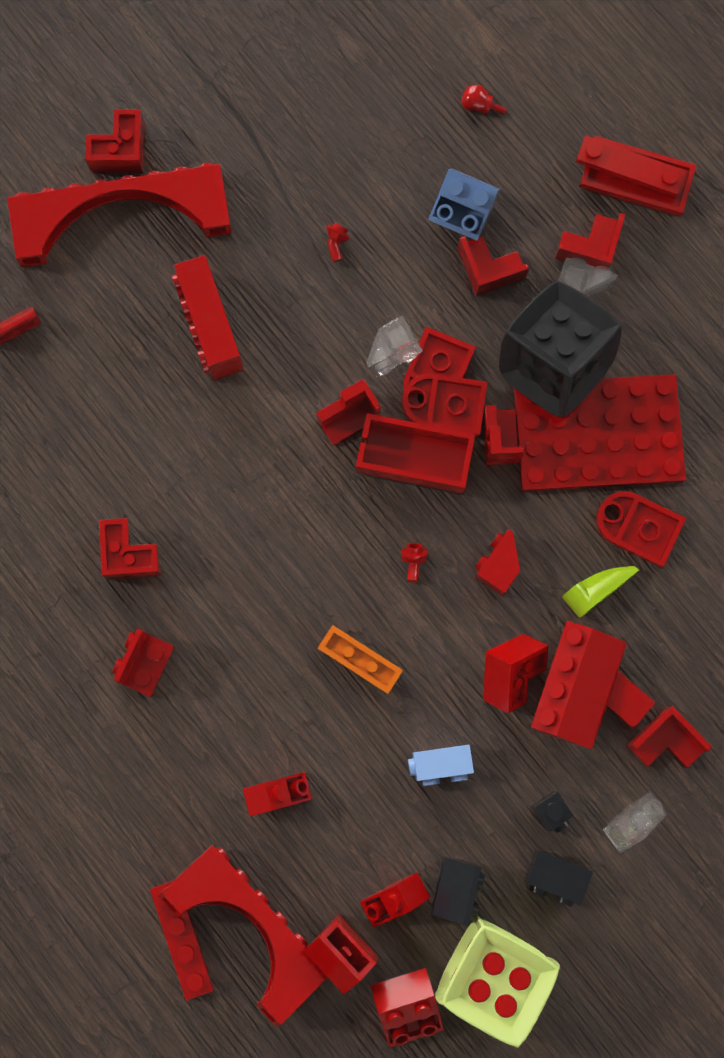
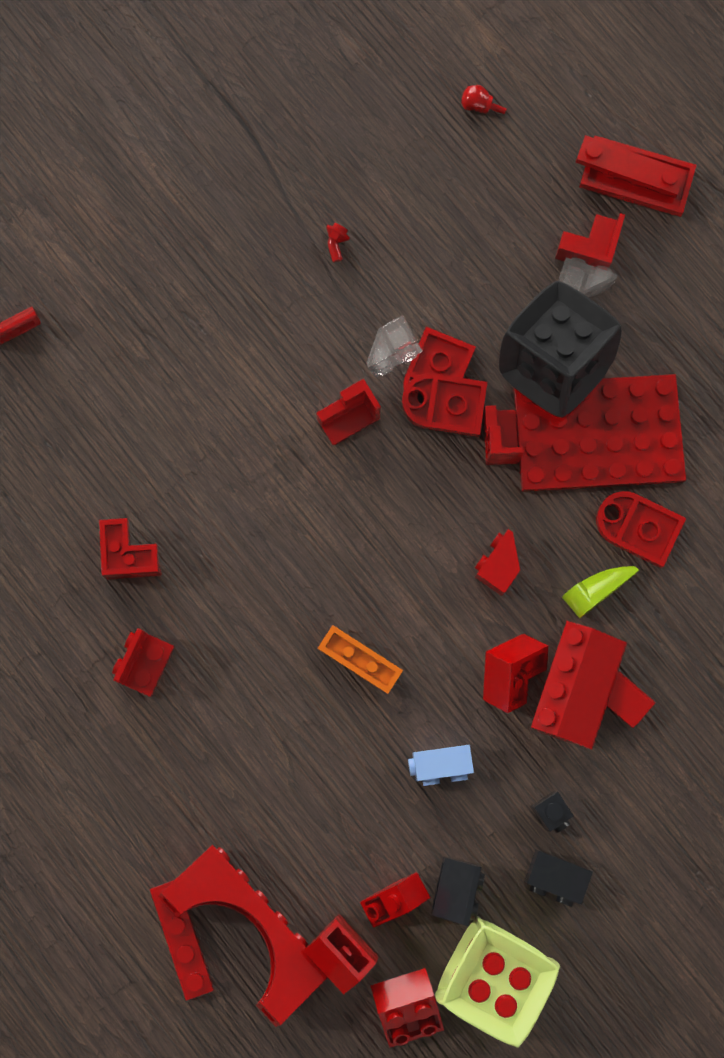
(43, 216): red arch -> none
(121, 151): red panel -> none
(205, 310): red piece -> none
(277, 794): red slope -> none
(414, 554): red plate -> none
(415, 453): red piece -> none
(464, 204): medium blue slope -> none
(488, 273): red panel -> none
(635, 822): clear slope -> none
(672, 732): red panel -> none

